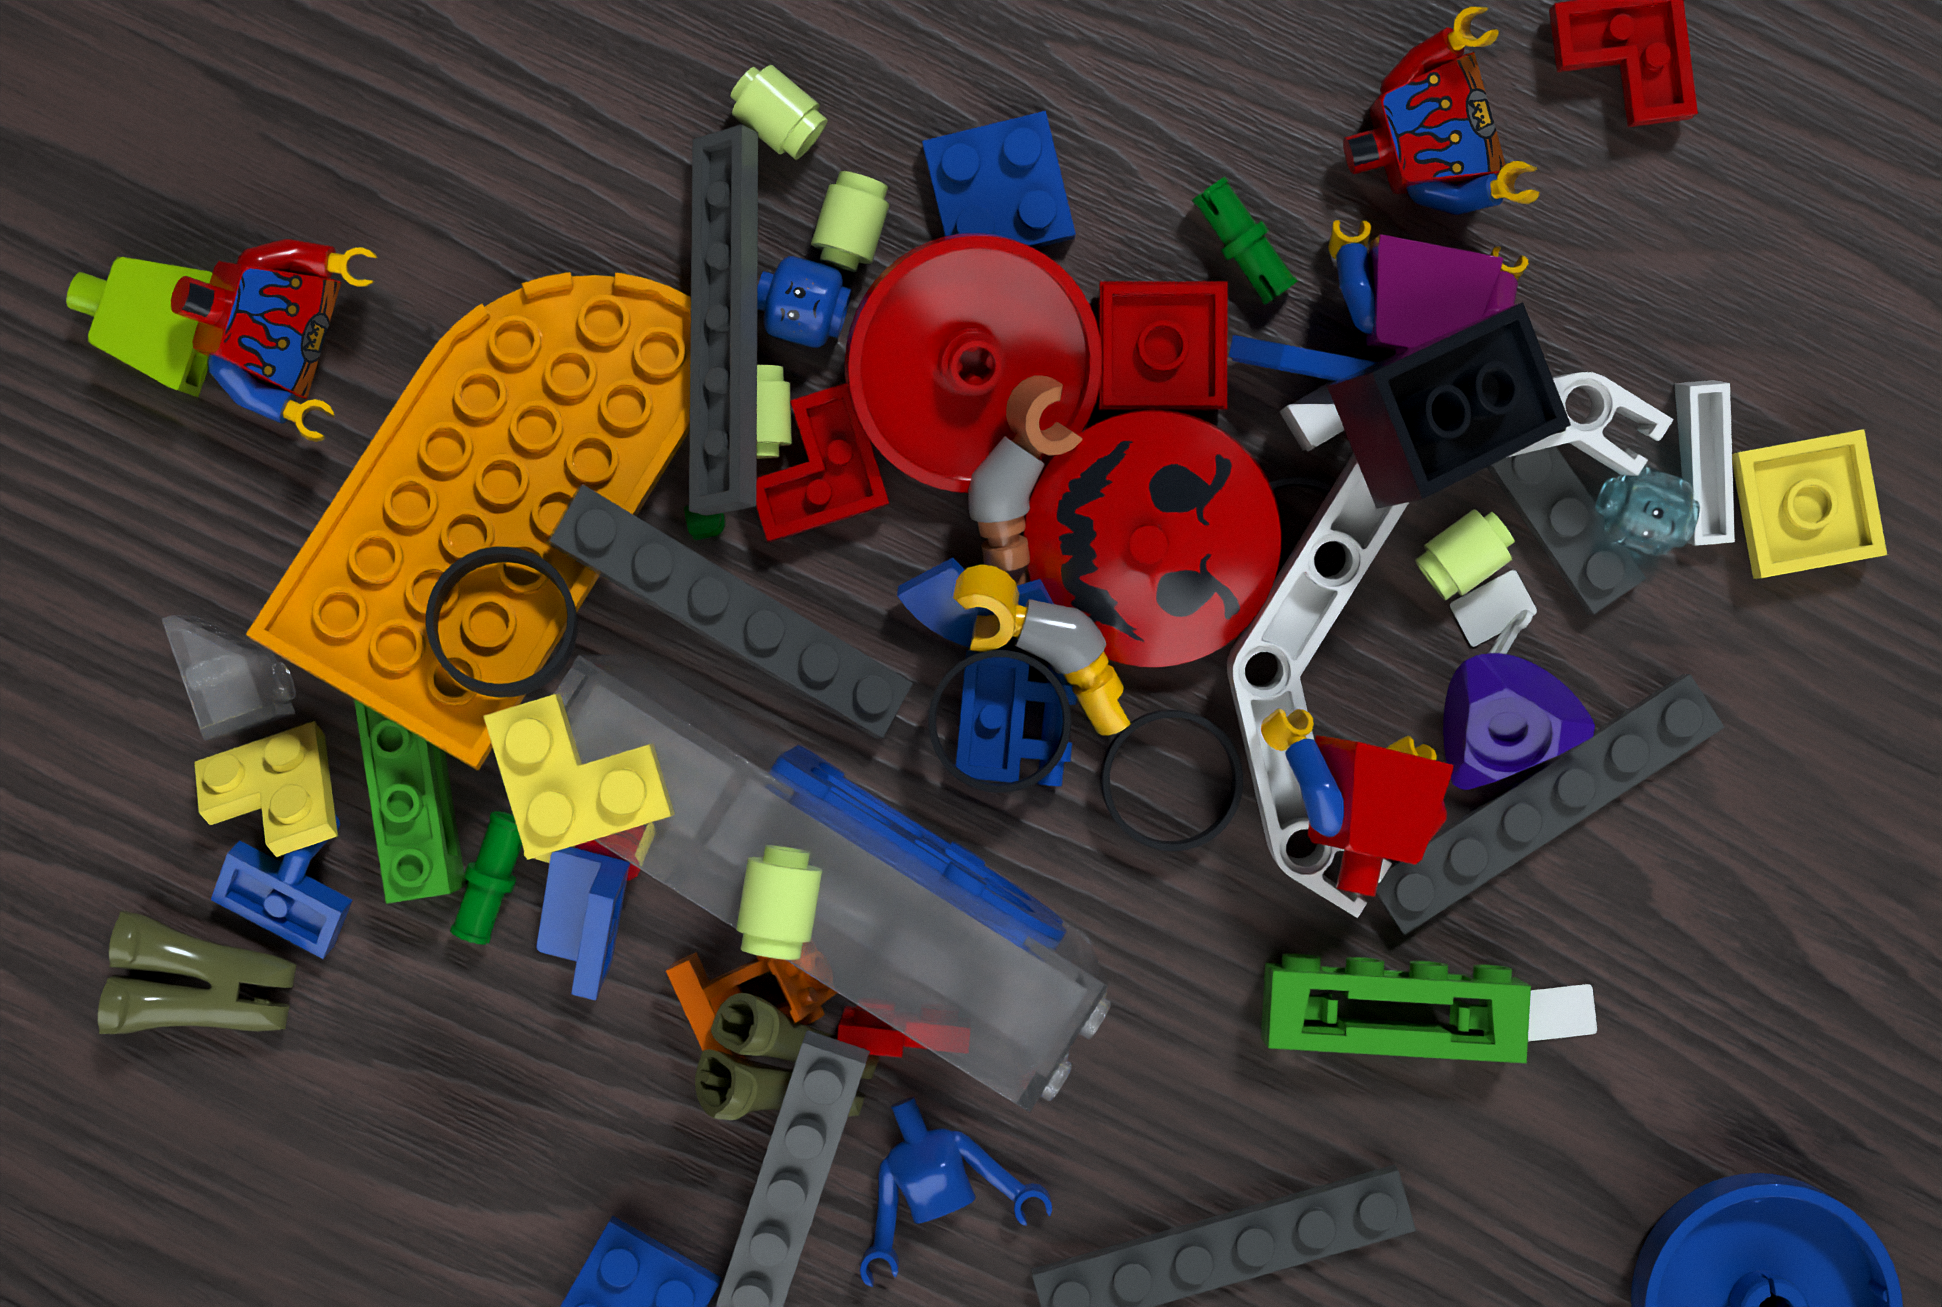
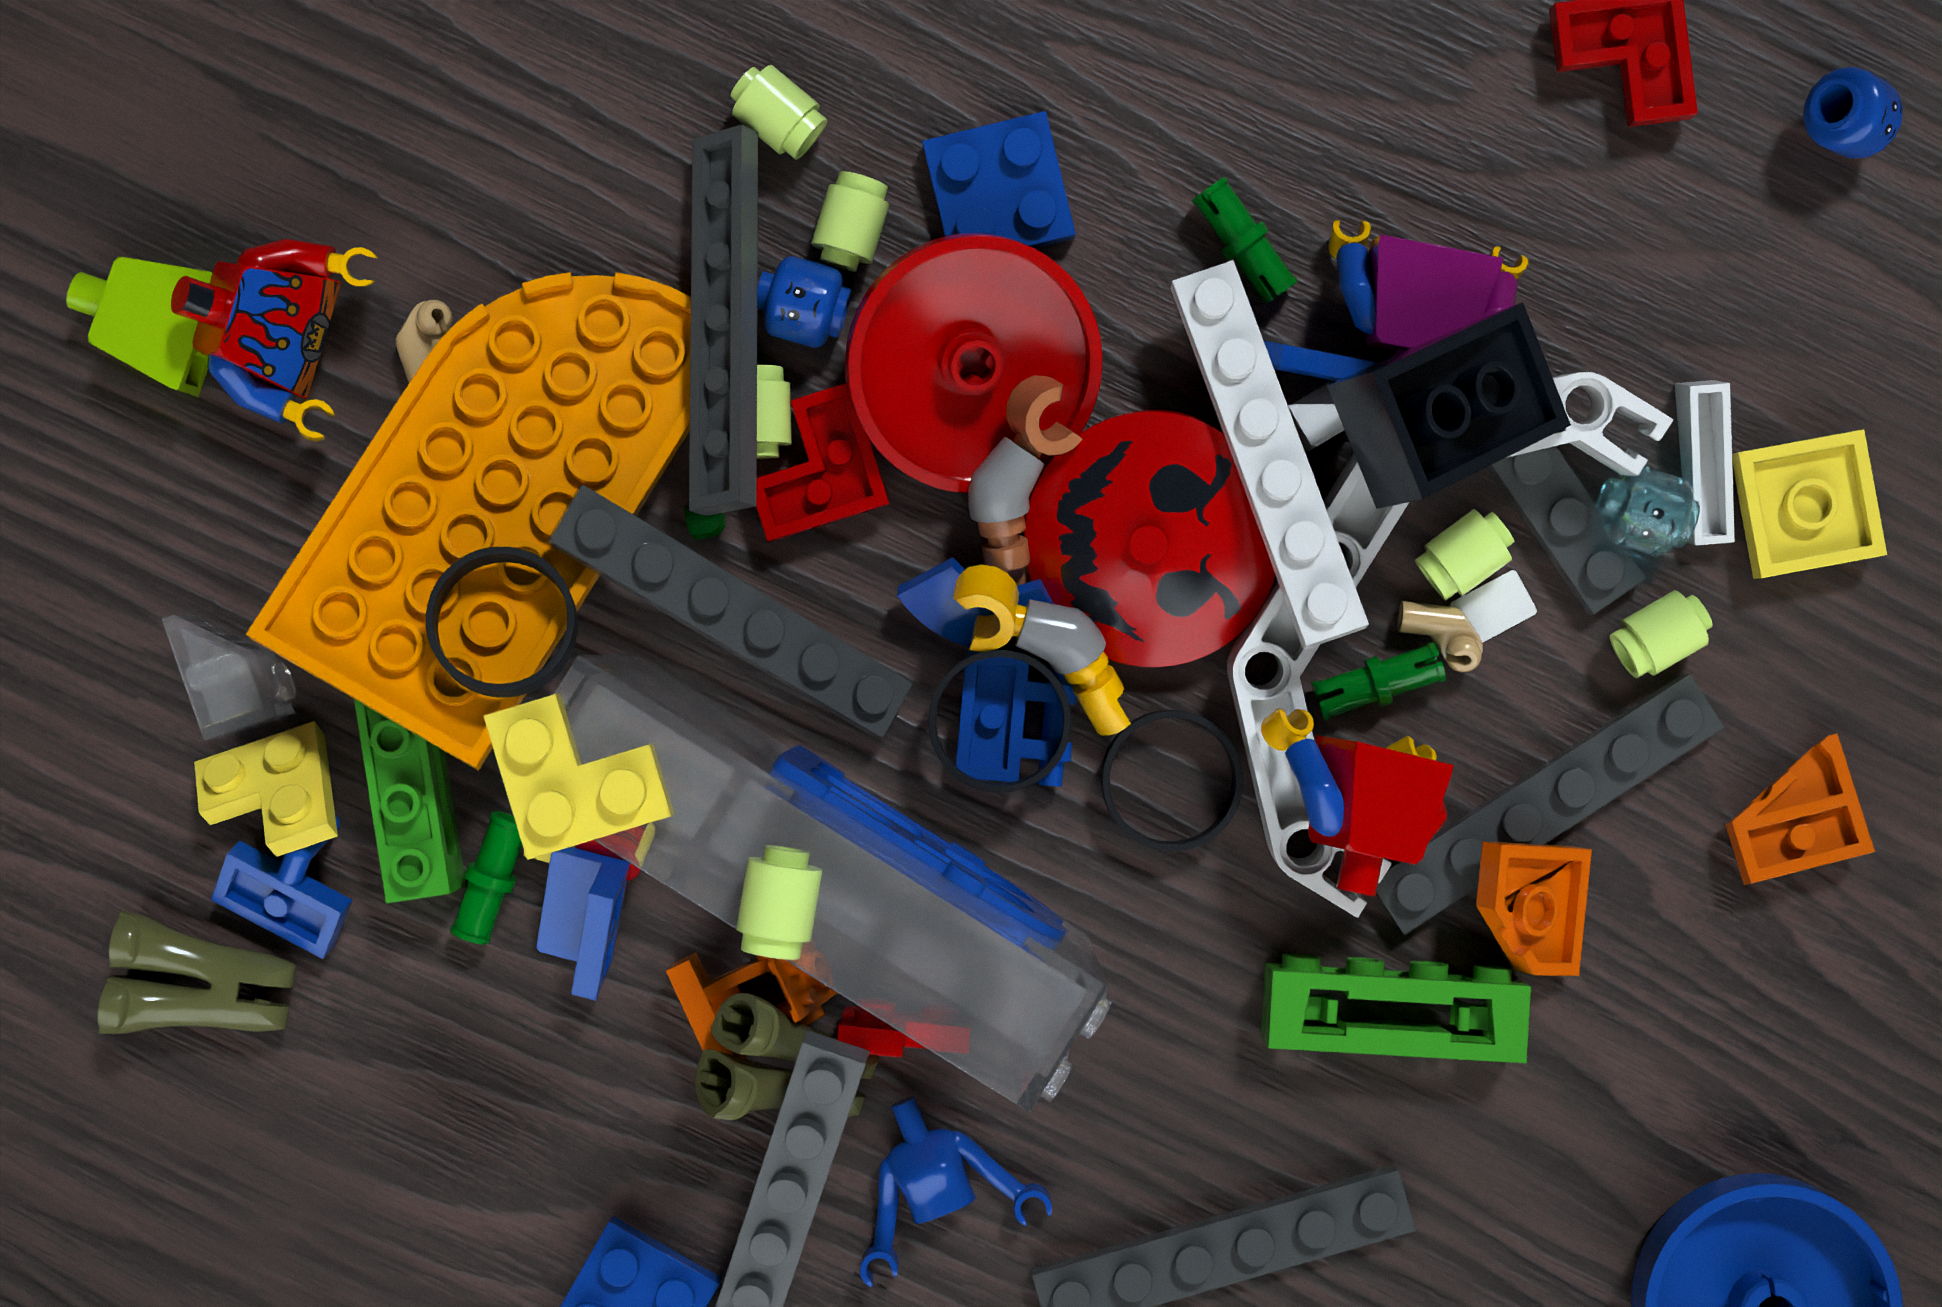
(421, 332): none -> tan arm
(1163, 345): red plate -> none
(1269, 455): none -> white plate
(1378, 681): none -> green pin
(1439, 129): torso -> none
(1448, 630): none -> tan arm
(1508, 714): dark purple hat -> none
(1535, 904): none -> orange plate
(1562, 1012): white sticker -> none
(1661, 634): none -> yellowish green brick
(1801, 818): none -> orange wing
(1853, 112): none -> blue head

